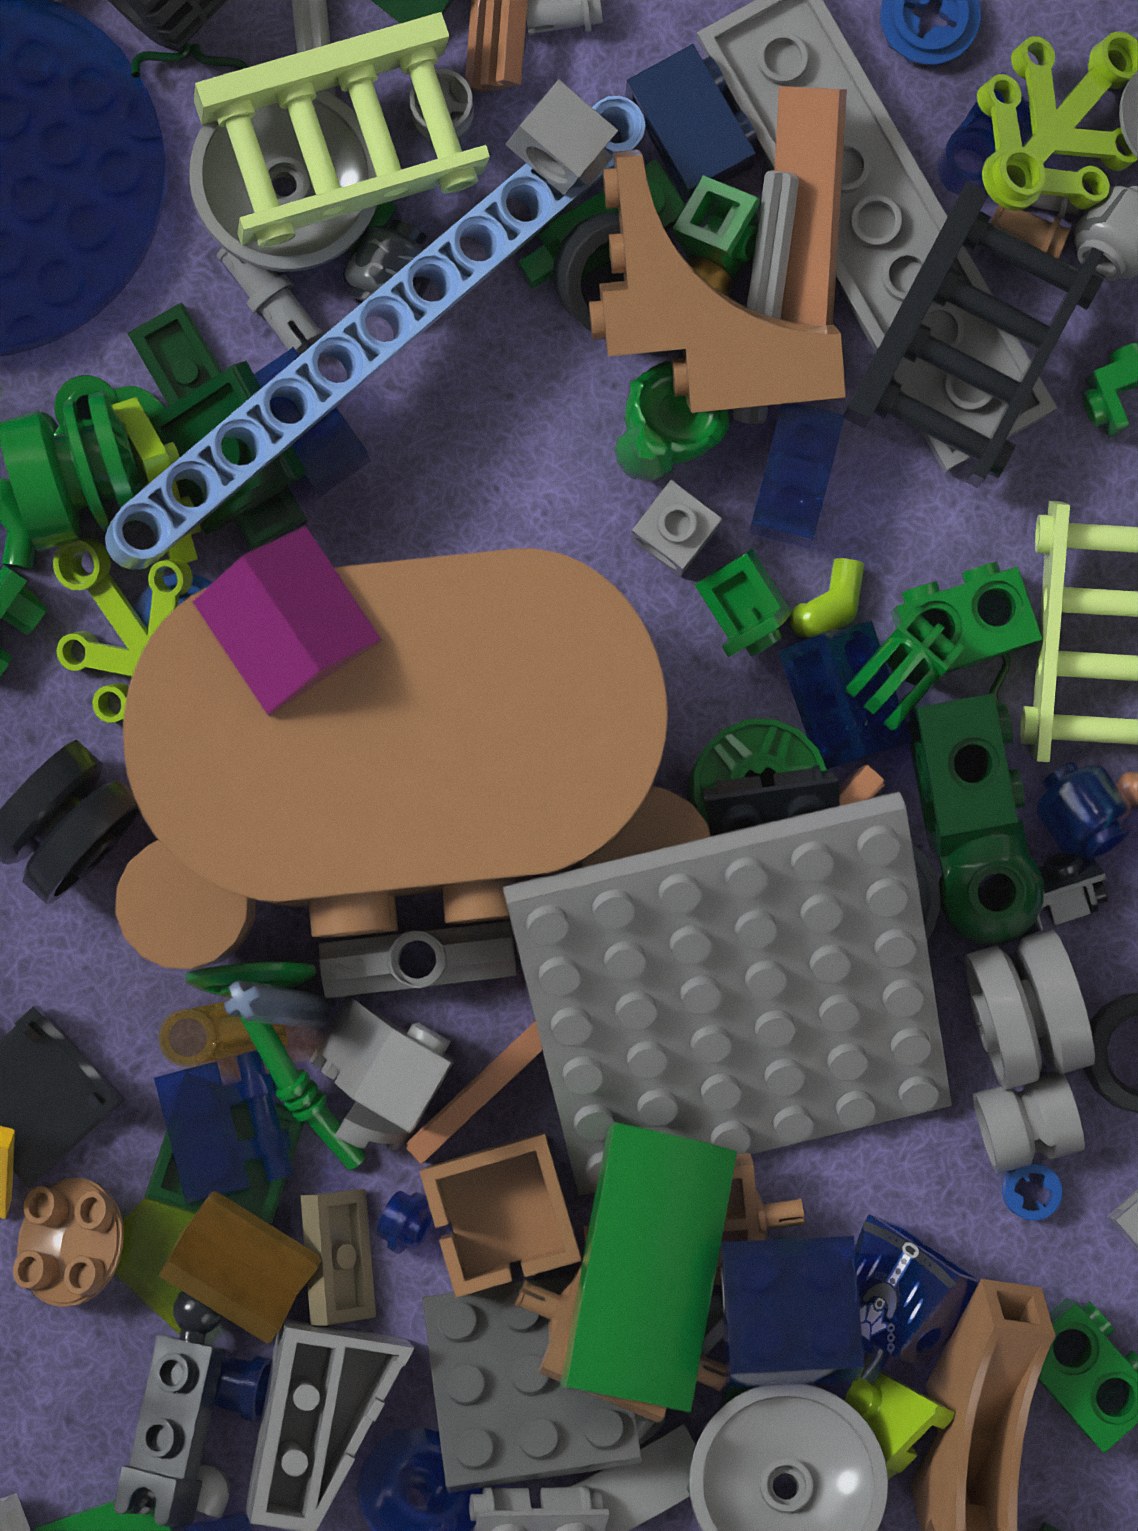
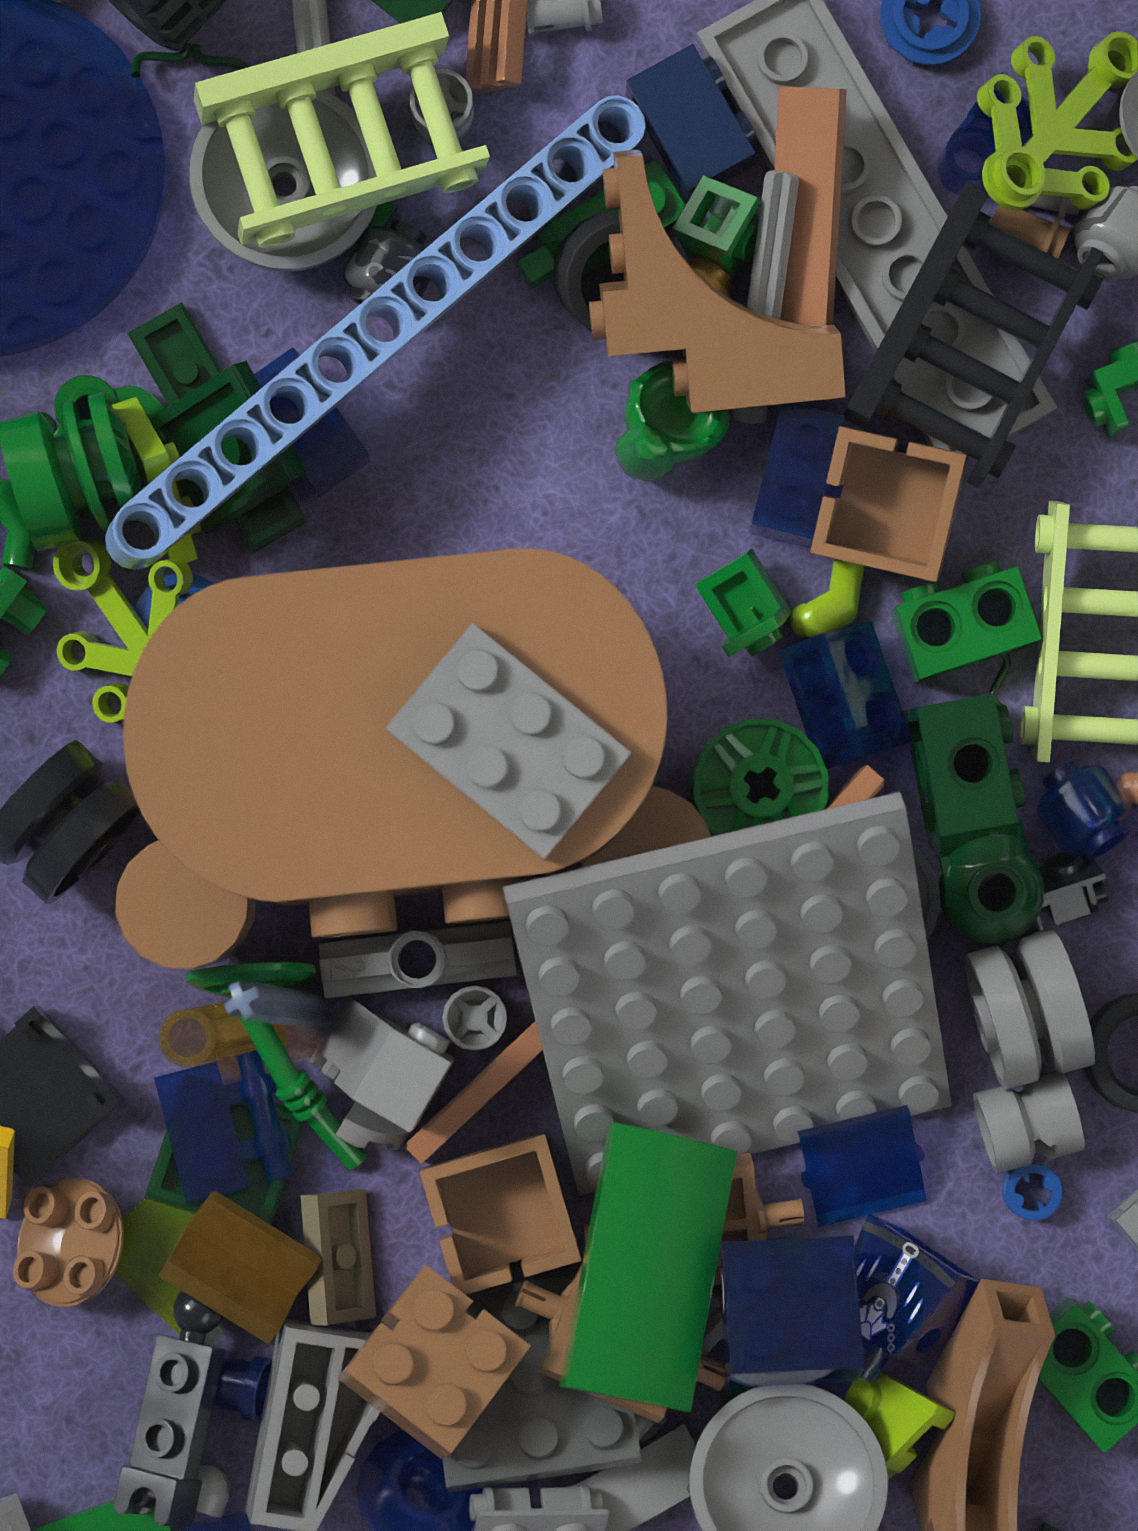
(274, 300): light grey pin -> none
(285, 618): magenta slope -> none
(404, 1221): clear blue plate -> none
(435, 1363): none -> medium nougat piece
(467, 1018): none -> light grey wheel
(508, 741): none -> light grey plate
(563, 139): light grey brick -> none
(675, 528): light grey brick -> none
(745, 804): black hinge -> none
(862, 1165): none -> clear blue piece
(892, 504): none -> medium nougat piece
(909, 662): green arm -> none

